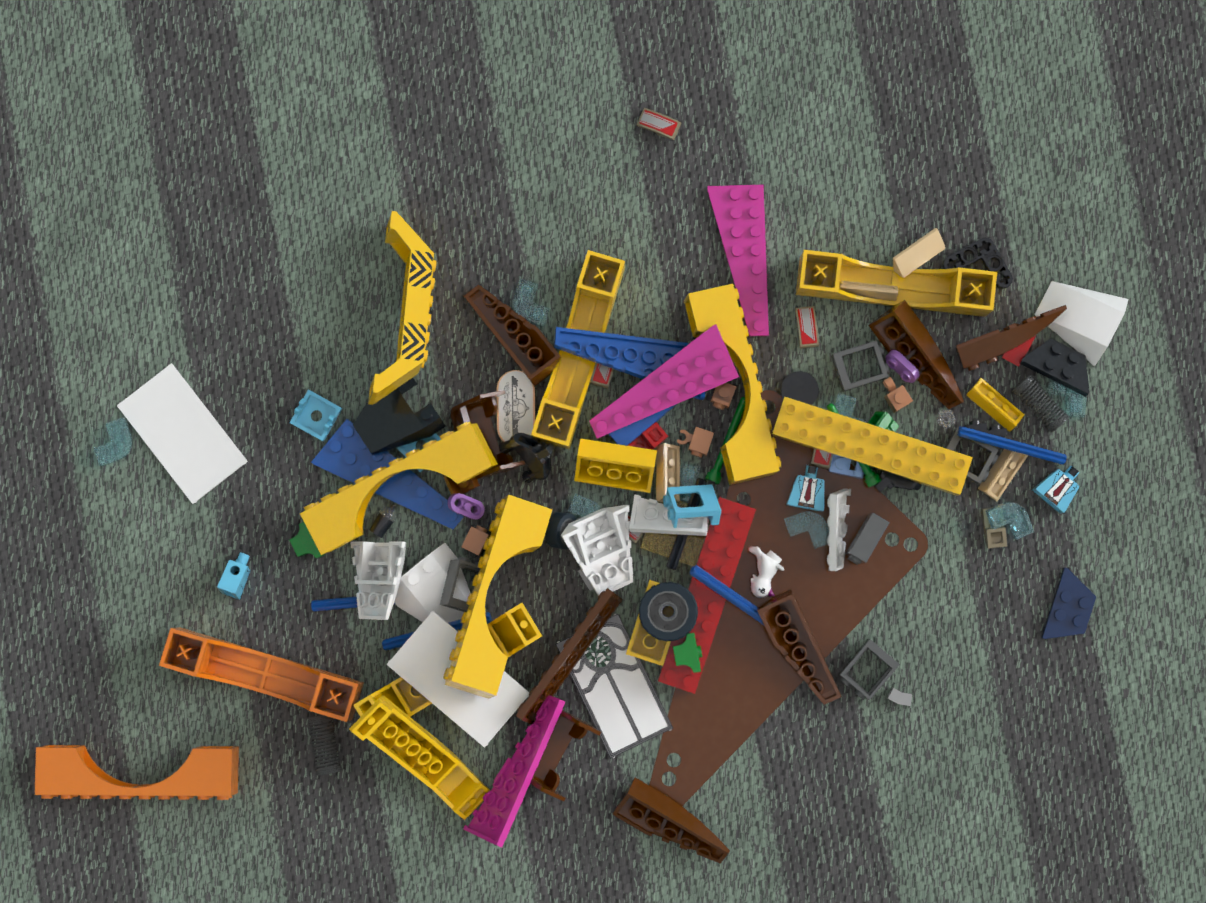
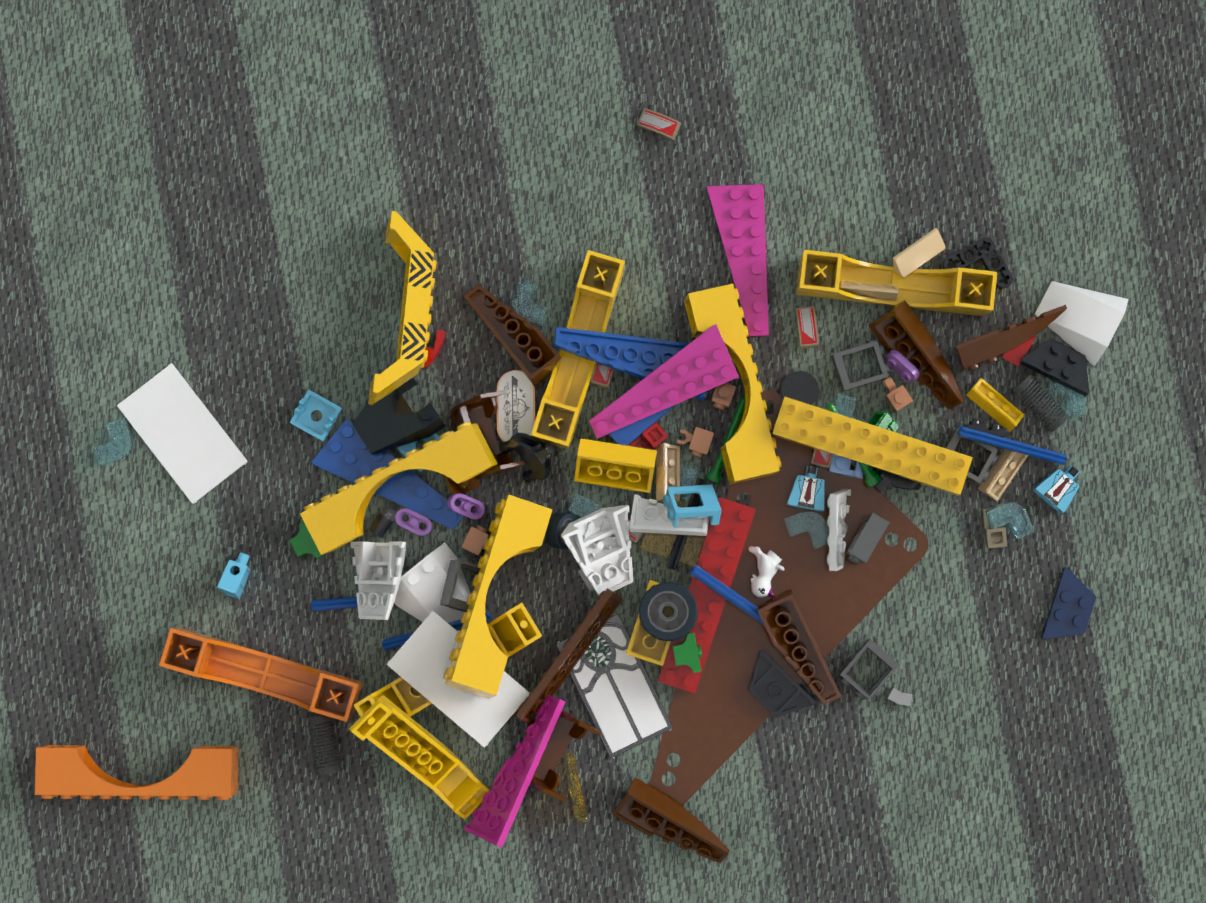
(414, 521): none -> medium lavender plate
(433, 353): none -> red slope
(575, 789): none -> clear yellow wing
(776, 688): none -> black wing
(951, 418): clear plate -> none

